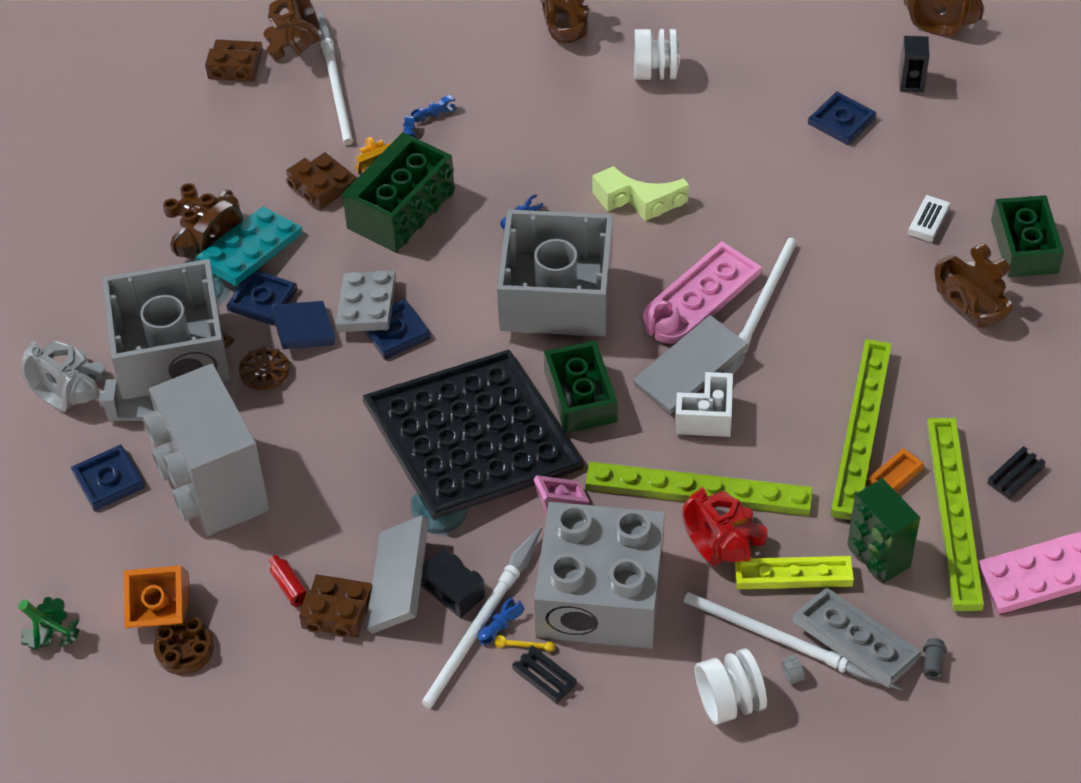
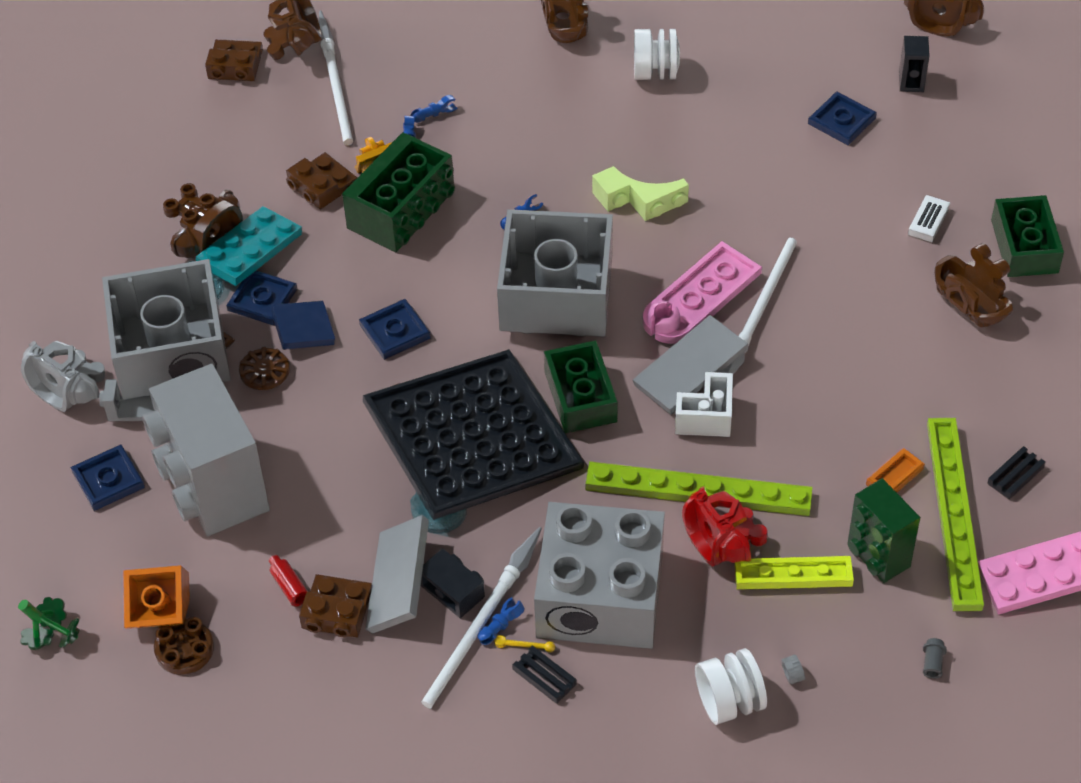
(366, 301): light grey plate -> none
(559, 491): bright pink slope -> none
(829, 657): white piece -> none
(857, 637): light grey tile -> none
(861, 427): lime plate -> none

